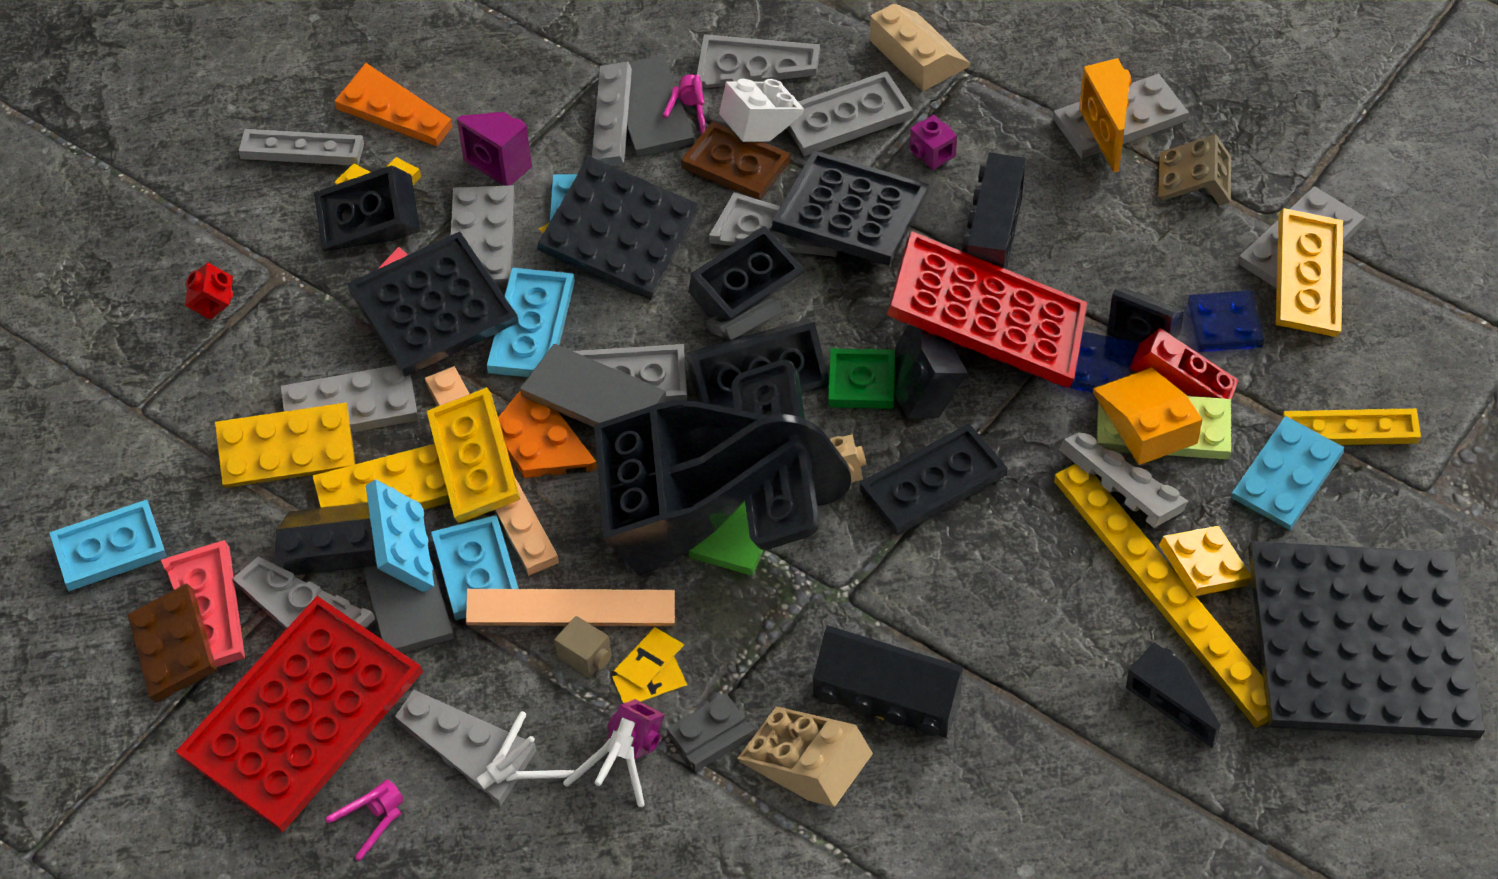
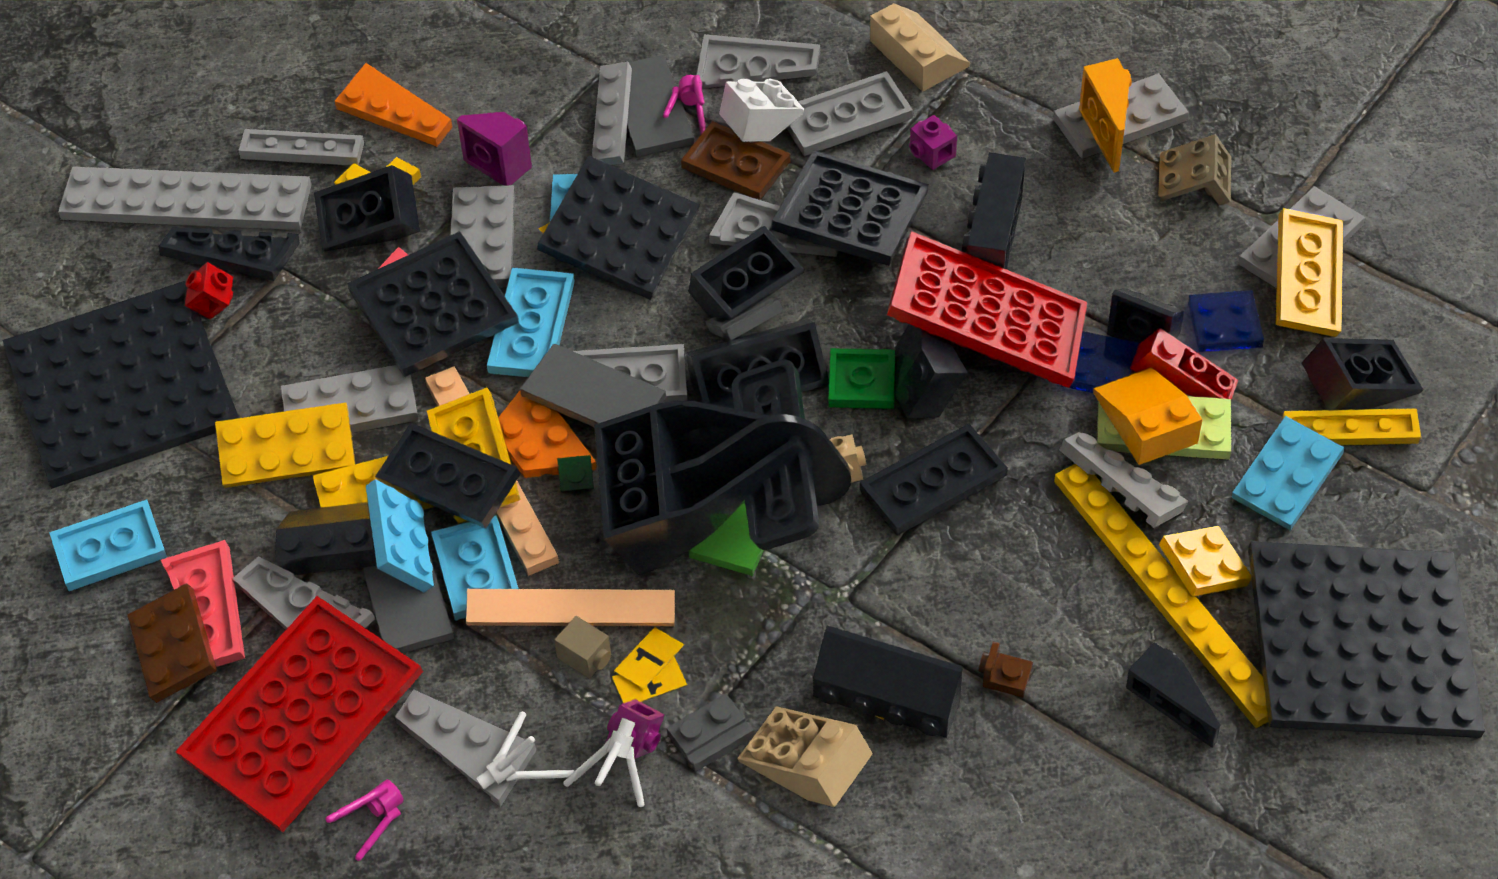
(118, 384): none -> black plate
(185, 198): none -> light grey plate
(231, 251): none -> black wing
(448, 475): none -> black plate
(575, 473): none -> dark green plate
(1005, 672): none -> reddish brown bracket
(1360, 373): none -> black slope

